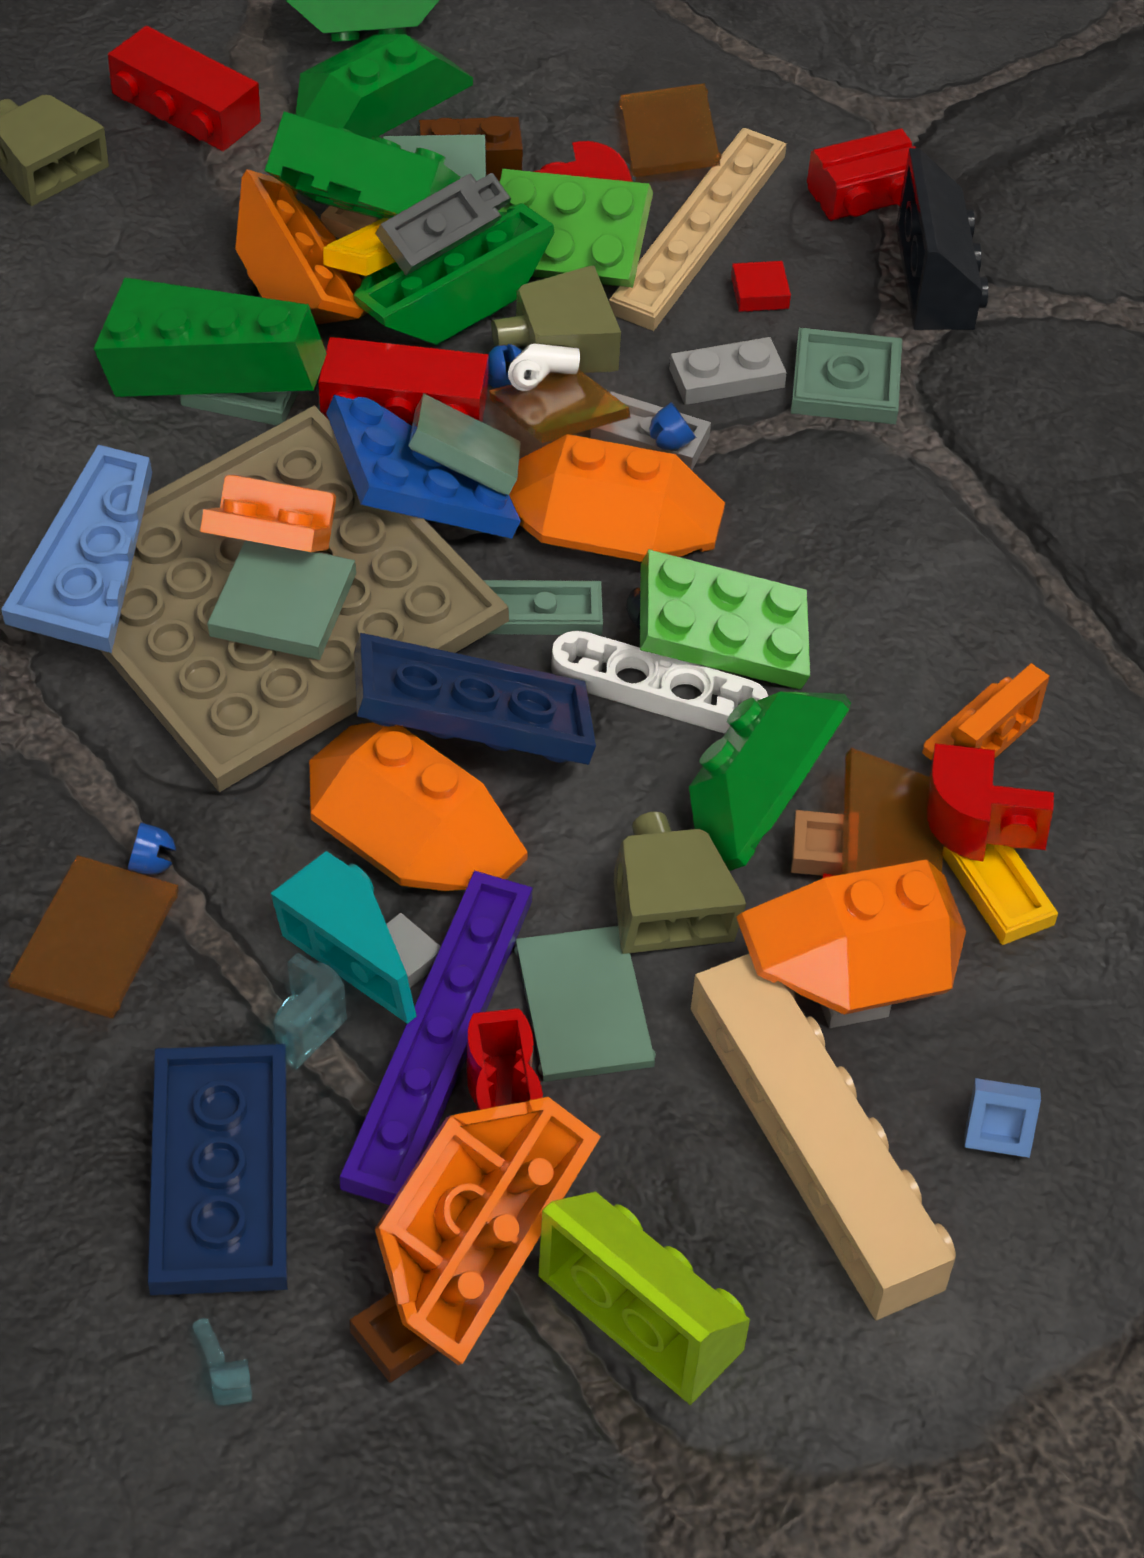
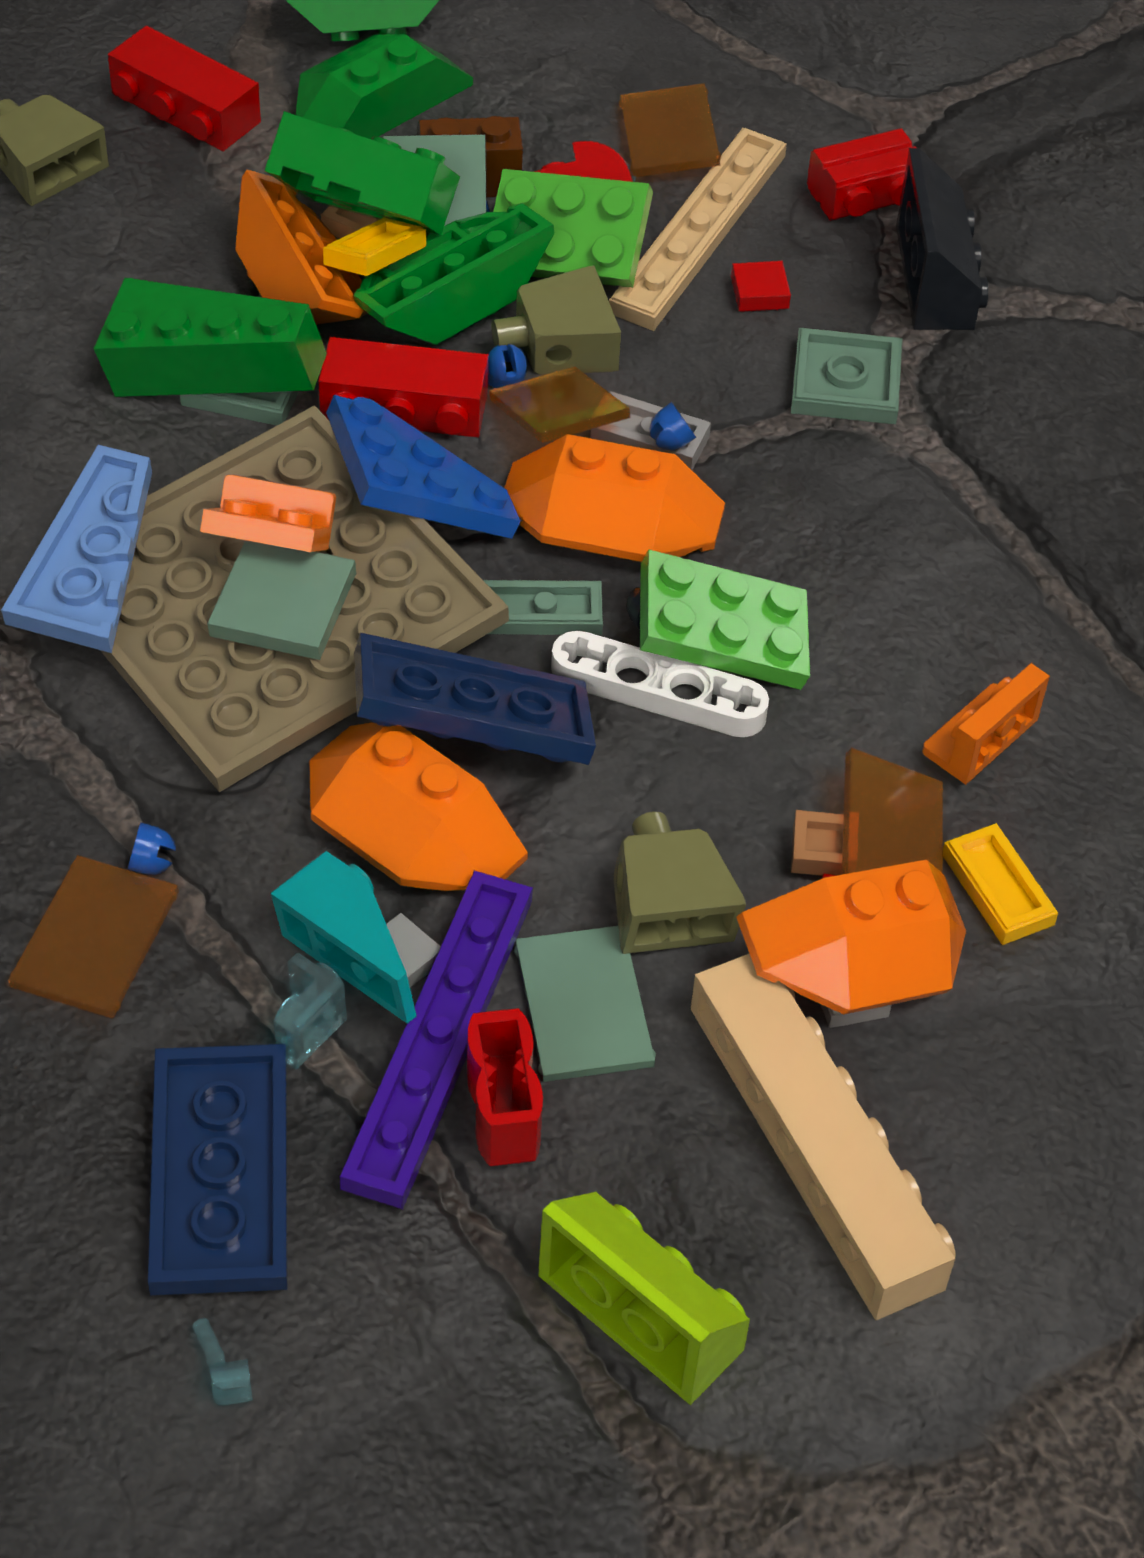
(388, 1341): reddish brown plate -> none
(443, 221): dark grey hinge -> none
(465, 445): sand green tile -> none
(476, 1215): orange wedge -> none
(538, 361): white arm -> none
(727, 370): light grey plate -> none
(760, 767): green wedge -> none
(972, 812): red brick -> none
(1002, 1117): medium blue tile -> none

